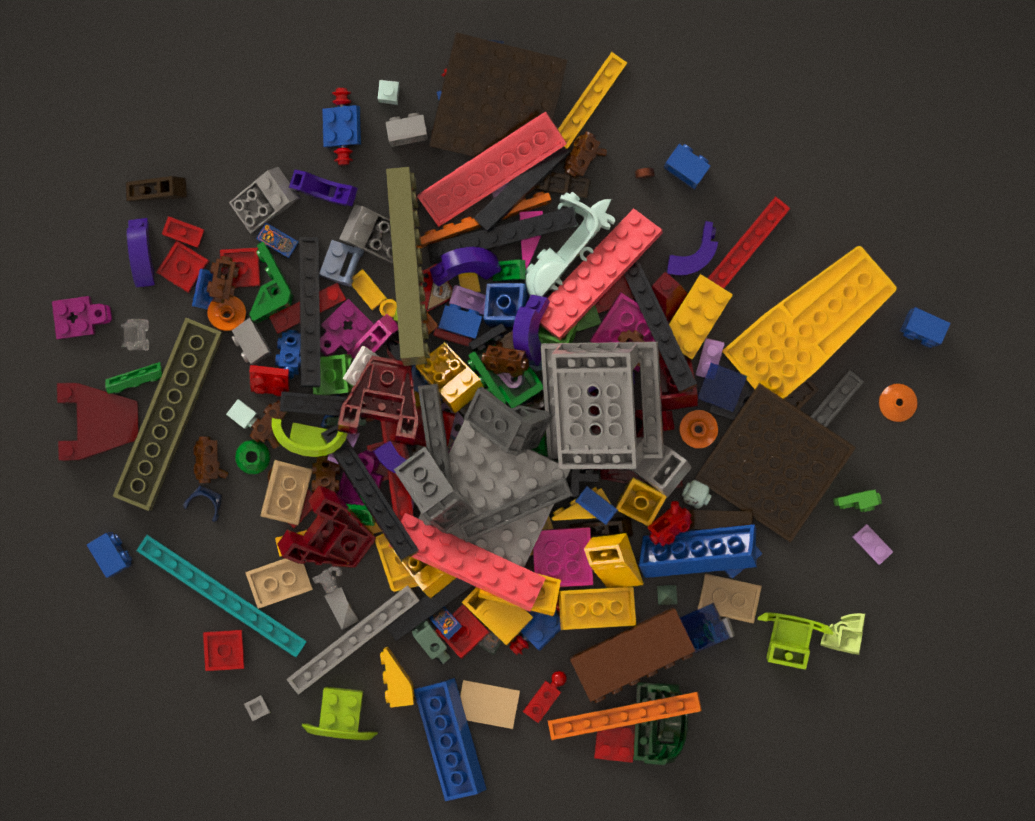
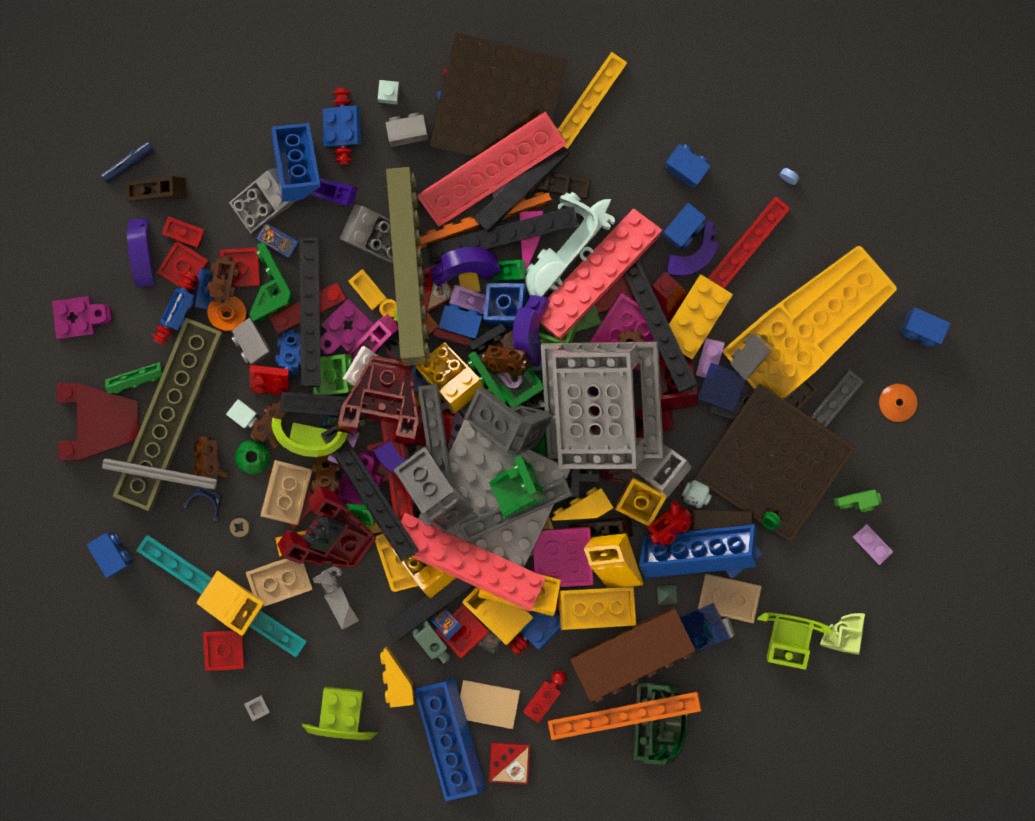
(126, 162): none -> dark blue pin
(135, 334): clear piece -> none
(159, 473): none -> light grey axle
(176, 309): none -> plate
(230, 603): none -> yellow slope
(242, 529): none -> dark tan wheel
(295, 161): none -> blue slope
(324, 534): none -> black plate
(335, 260): sand blue plate -> none
(353, 639): light grey plate -> none
(509, 763): none -> tile
(517, 488): none -> green bracket
(583, 153): reddish brown brick -> none
(596, 505): blue tile -> none
(615, 744): red plate -> none
(644, 173): copper tile -> none
(683, 226): none -> blue brick
(706, 422): orange dish -> none
(751, 355): none -> dark grey slope
(771, 521): none -> green plate
(789, 176): none -> light blue tile

